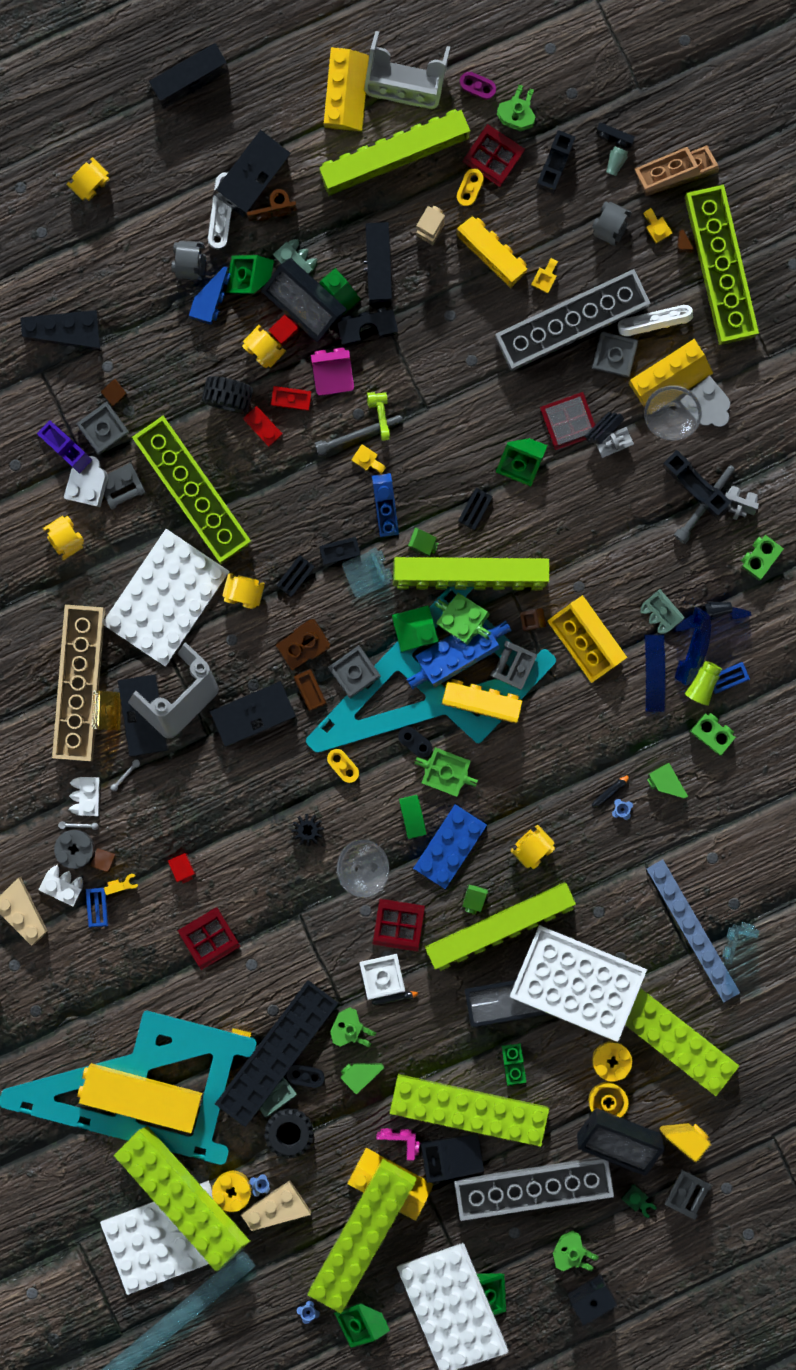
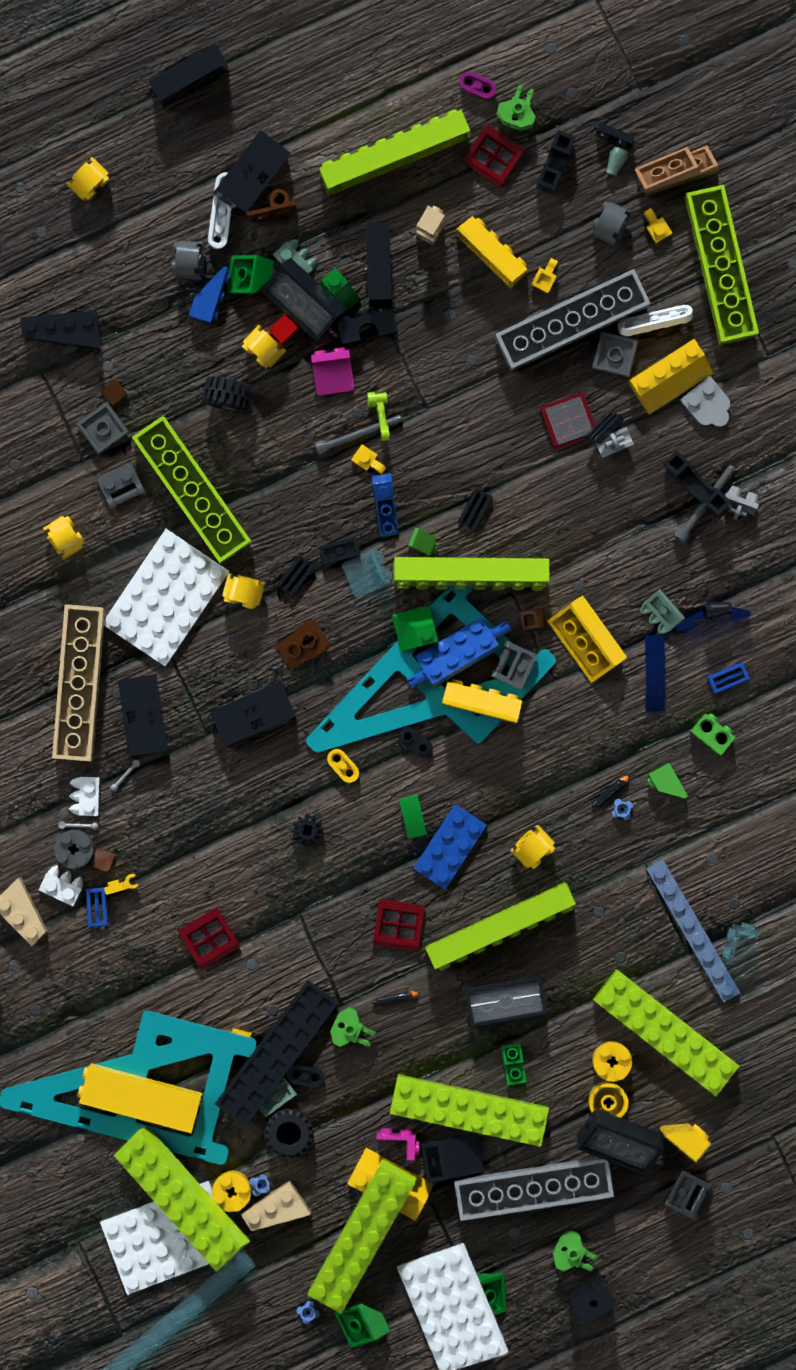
(64, 446): dark purple slope -> none
(88, 485): light grey plate -> none
(106, 710): clear yellow plate -> none
(173, 718): light grey windscreen -> none
(182, 868): red brick -> none
(262, 426): red plate -> none
(291, 398): red plate -> none
(310, 690): reddish brown tile -> none
(346, 90): yellow slope -> none
(354, 671): dark grey plate -> none
(360, 1074): bright green slope -> none
(371, 864): clear dish -> none
(382, 976): white plate -> none
(403, 82): light grey windscreen -> none
(446, 772): bright green plate -> none
(462, 618): bright green plate -> none
(470, 187): yellow plate -> none
(474, 899): bright green slope -> none
(521, 460): green slope -> none
(578, 983): white plate -> none
(637, 1199): dark green plate -> none
(672, 423): clear dish -> none
(683, 243): reddish brown slope -> none
(698, 647): clear blue slope -> none
(704, 683): lime plant -> none
(765, 560): bright green brick -> none

